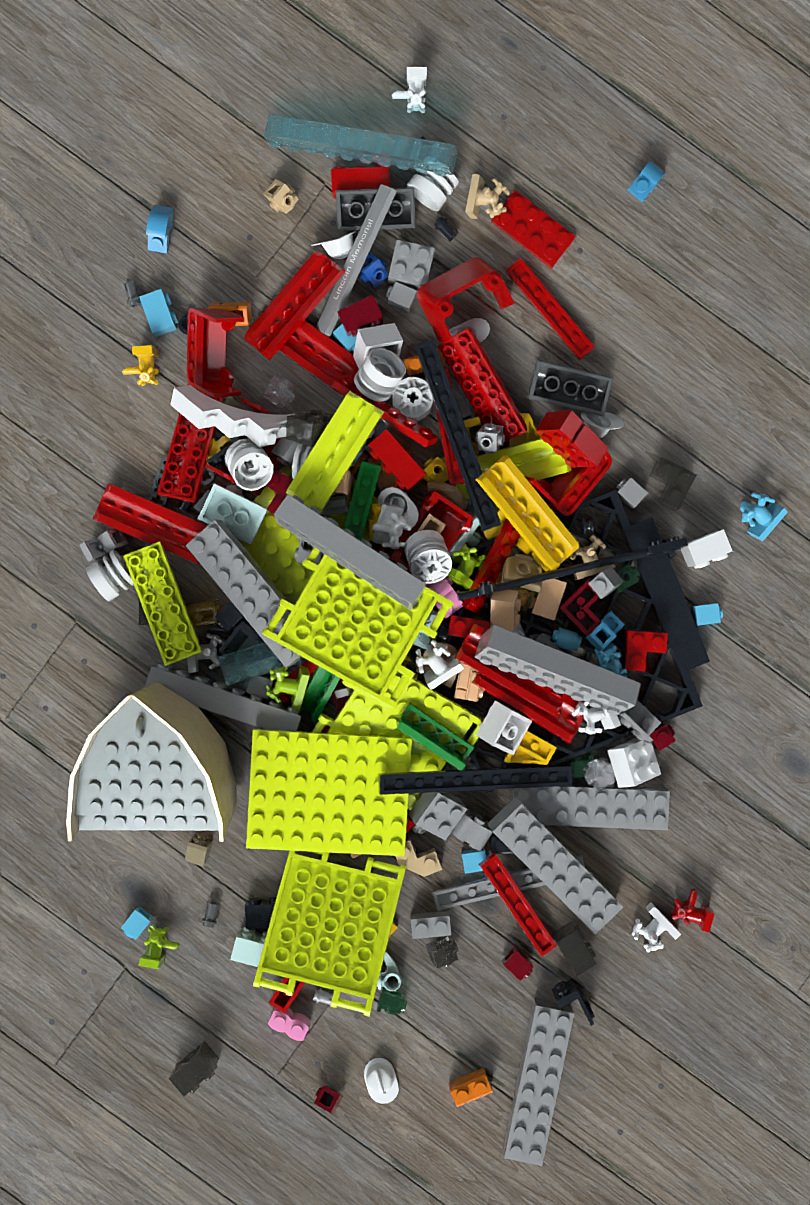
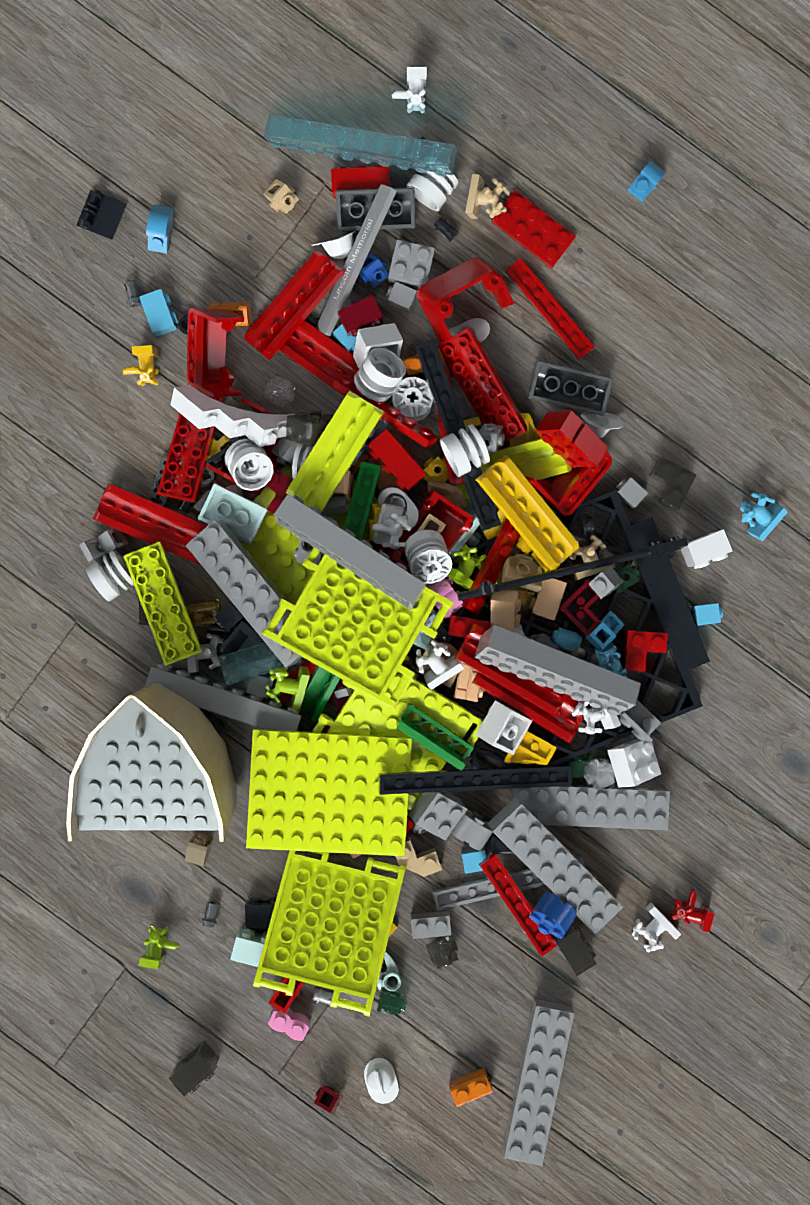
(101, 214): none -> black hinge
(136, 922): medium azure brick -> none
(469, 448): none -> white wheel
(518, 964): dark red brick -> none
(553, 915): none -> blue brick
(568, 992): black bracket -> none
(662, 736): dark red brick -> none

